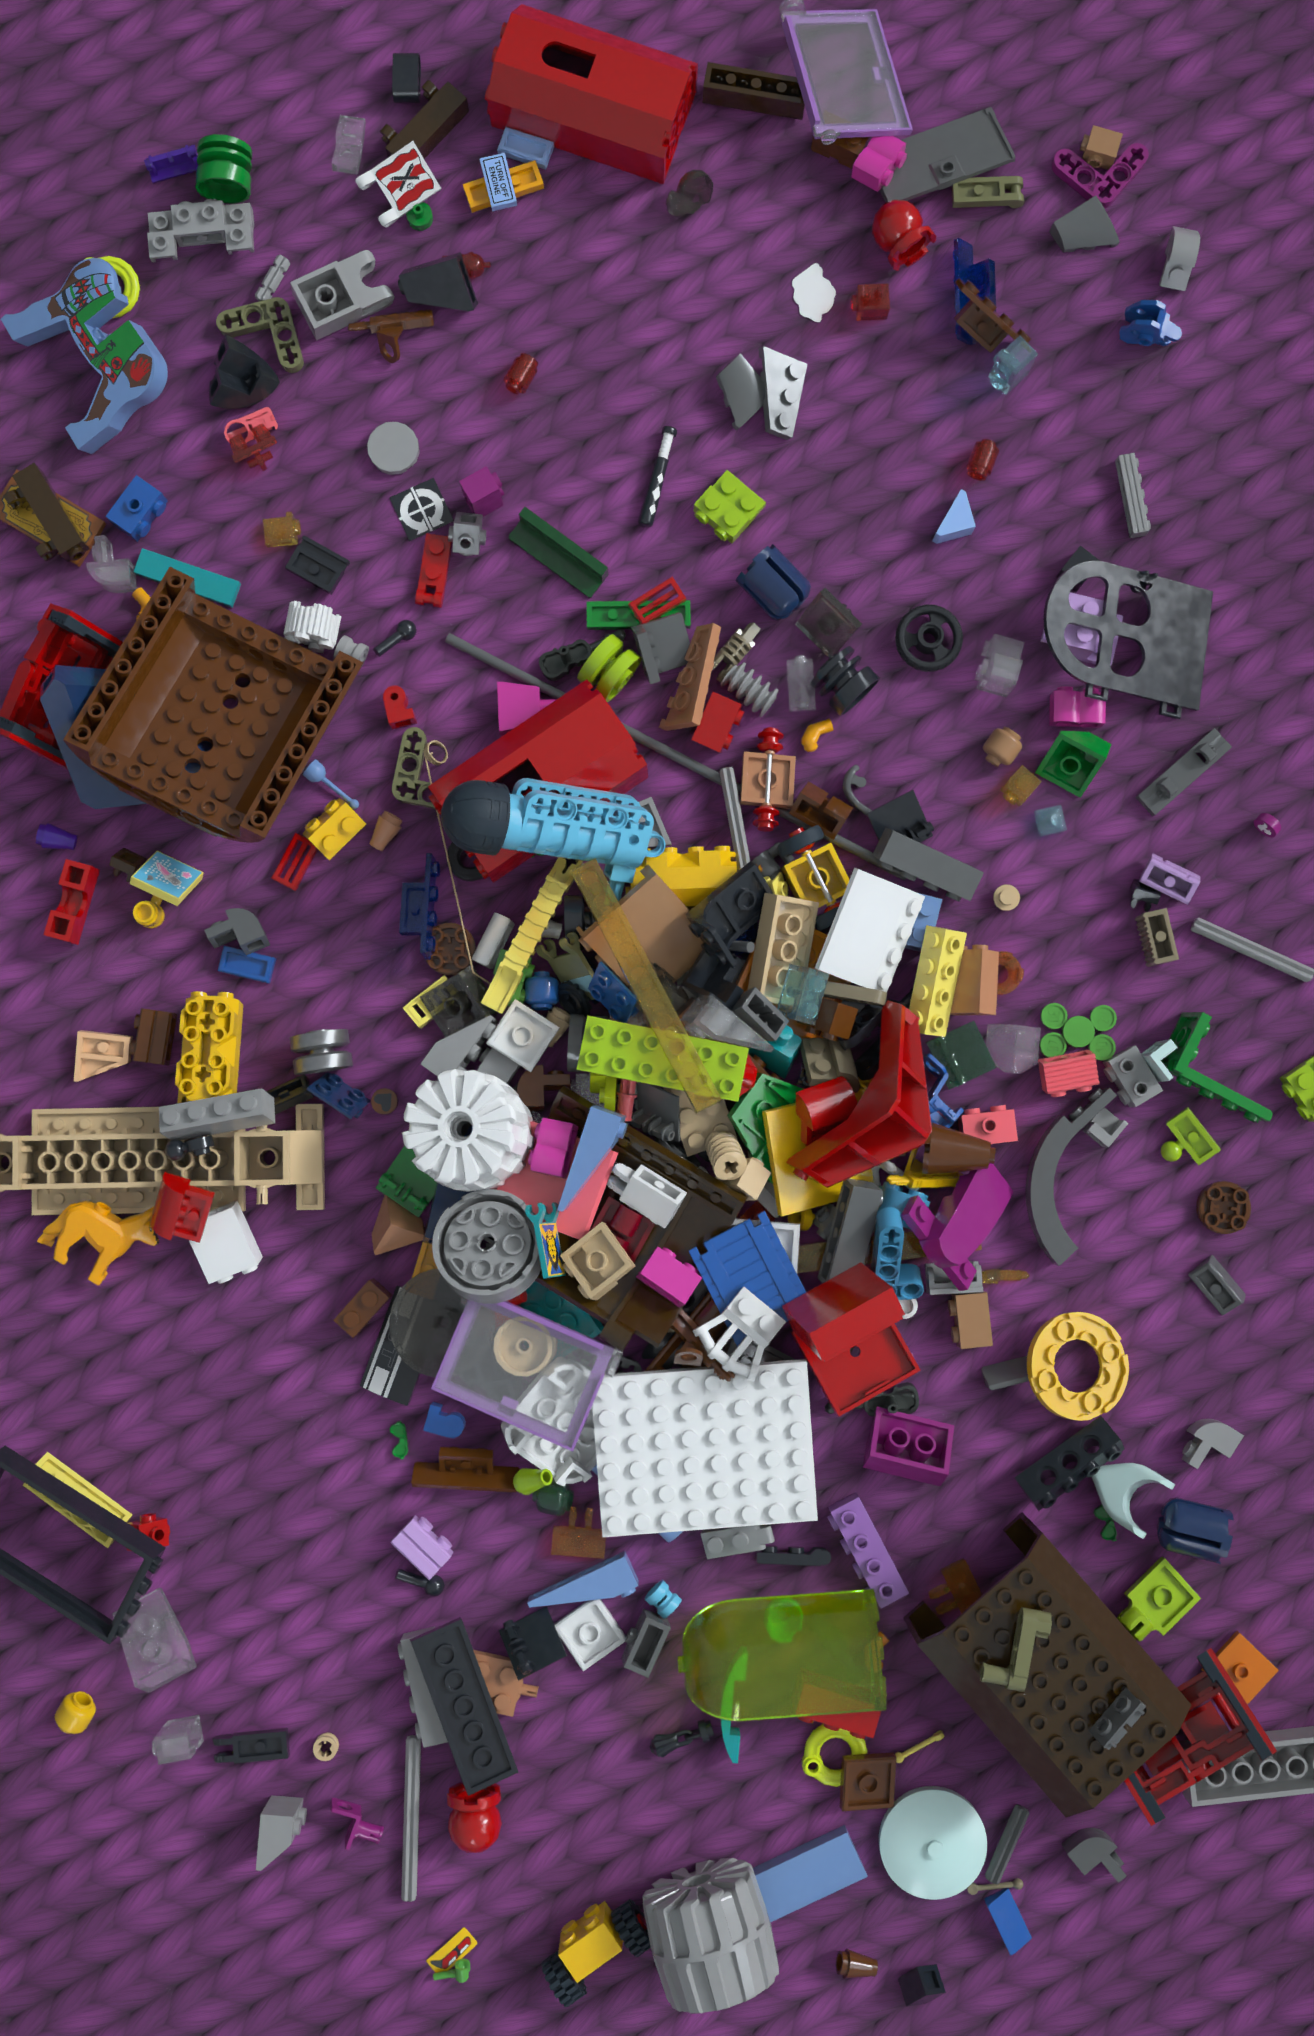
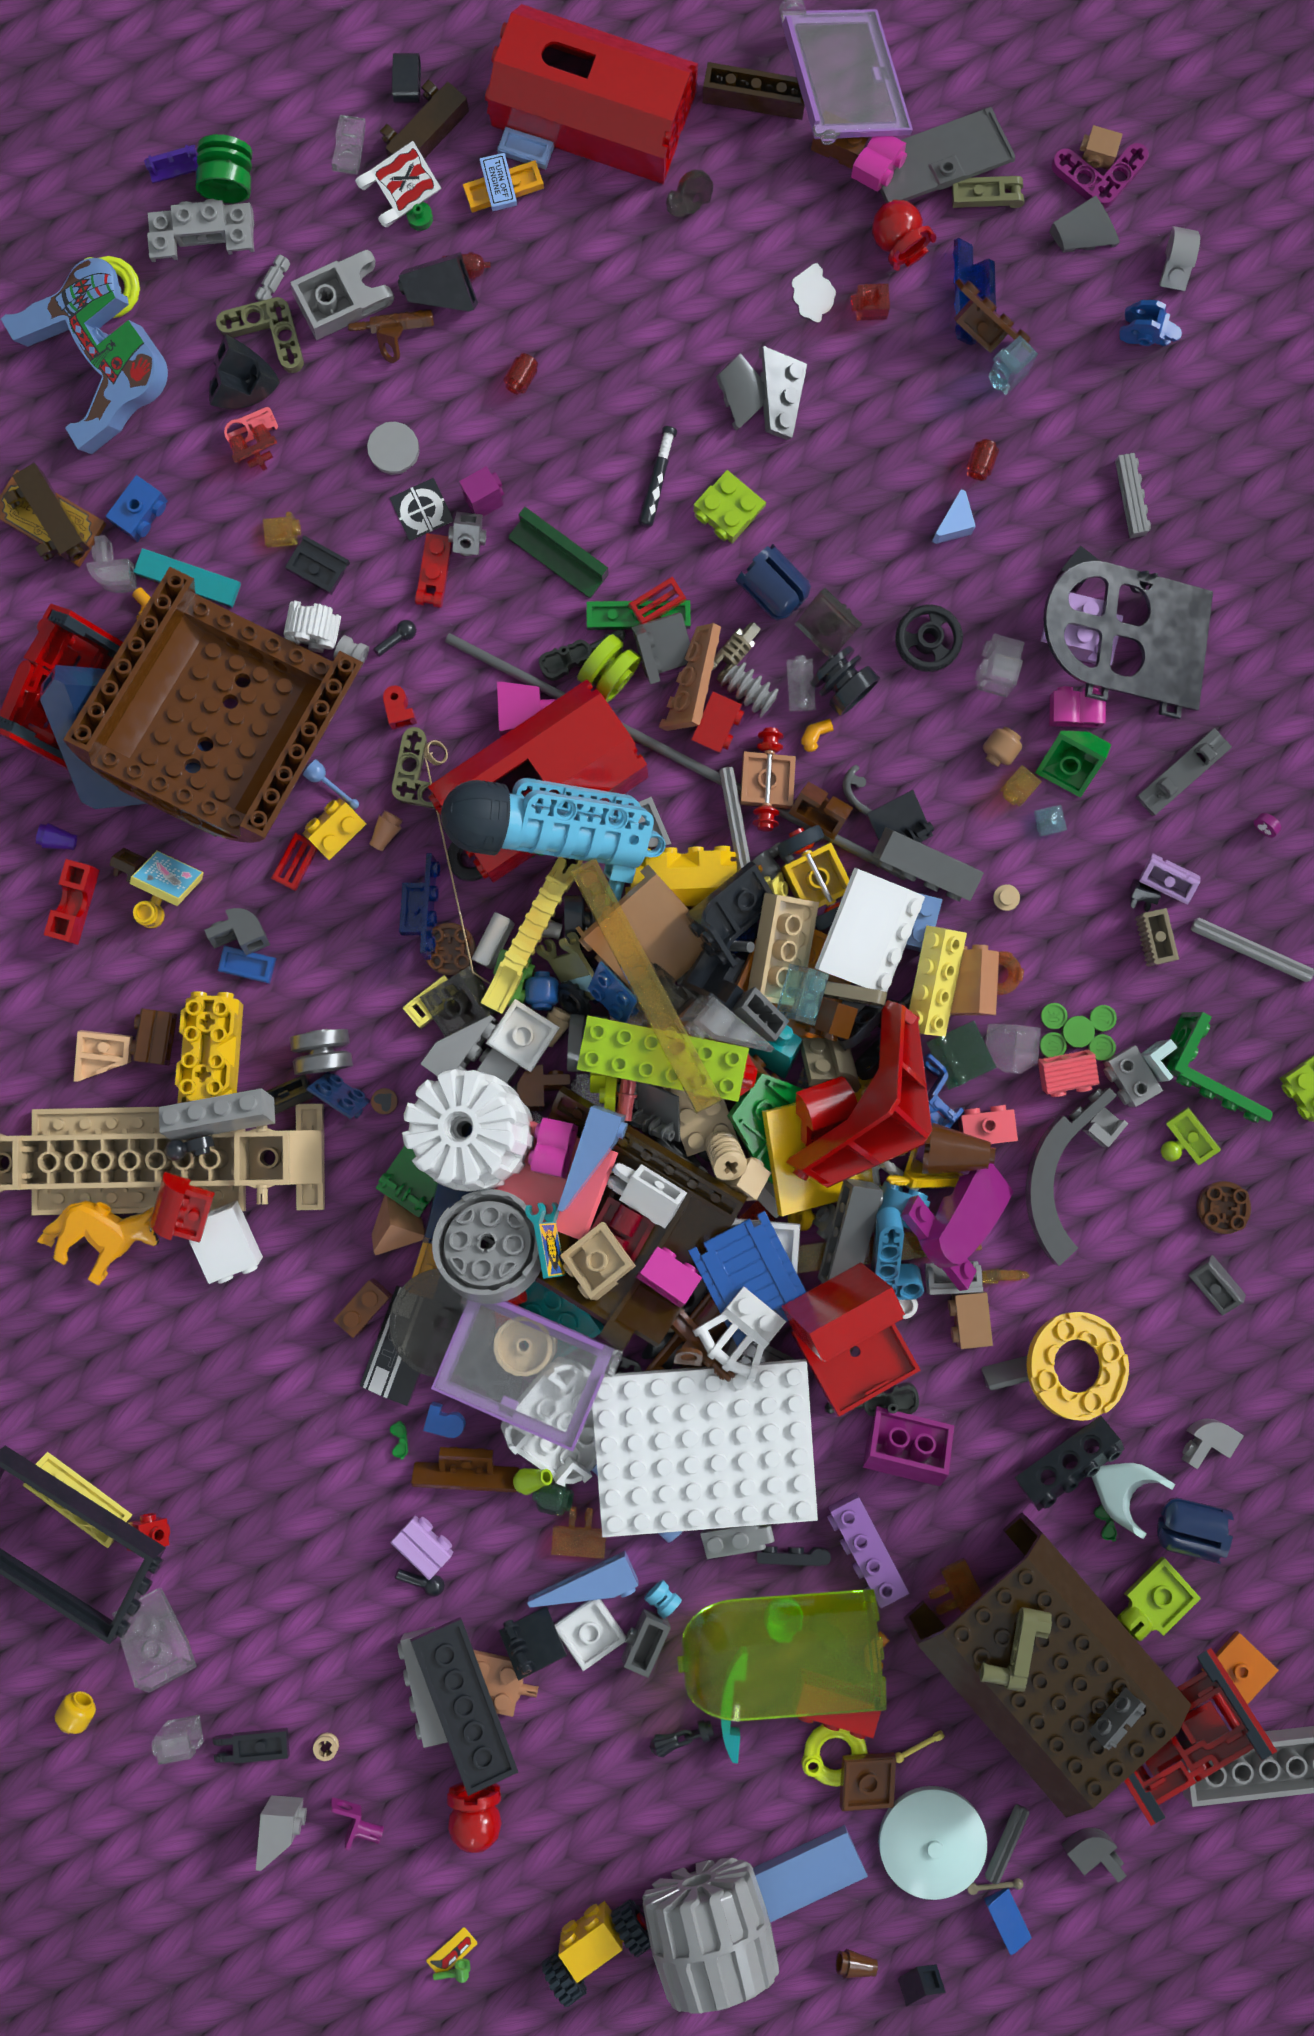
(411, 1818): light grey axle -> none

